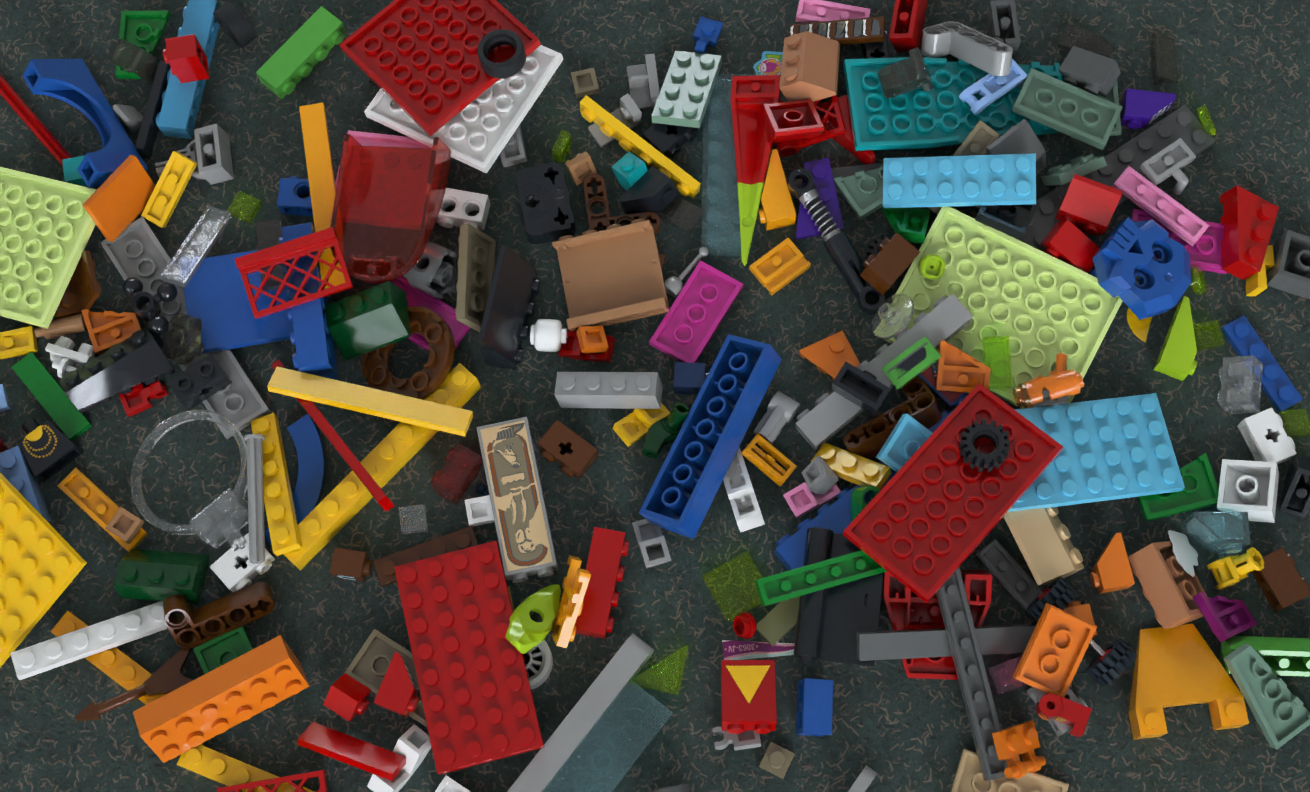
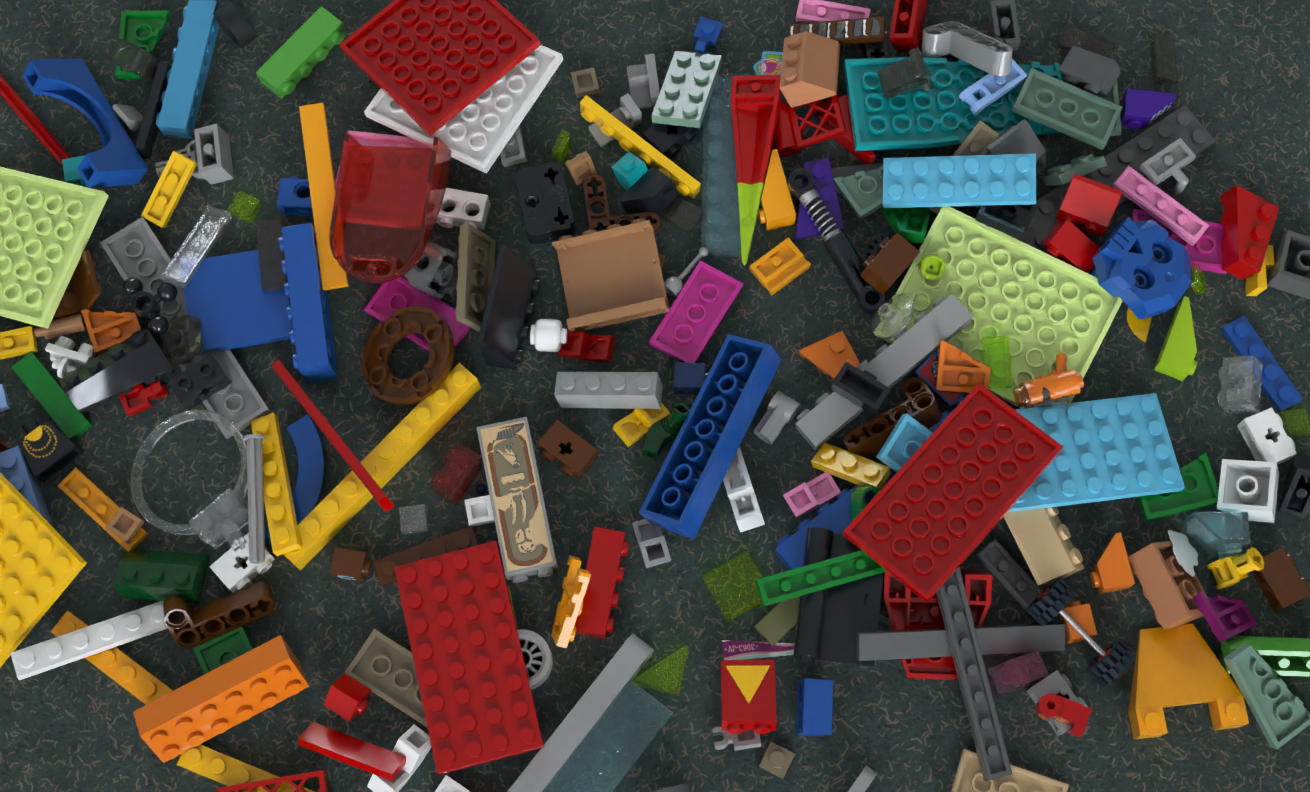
(120, 198): orange tile -> none
(161, 682): reddish brown piece -> none
(186, 58): red brick -> none
(293, 251): red fence -> none
(369, 320): dark green slope -> none
(370, 401): yellow tile -> none
(397, 688): red slope -> none
(495, 39): black tyre -> none
(525, 632): lime piece -> none
(592, 339): orange plate -> none
(744, 625): red plate -> none
(766, 462): light orange tile -> none
(792, 121): red slope -> none
(819, 476): light grey slope -> none
(911, 362): bright green slope -> none
(988, 431): black tyre -> none
(1015, 741): orange plate -> none
(1054, 651): orange tile -> none
(1205, 120): clear neon green tile -> none
(1208, 335): clear neon green tile -> none

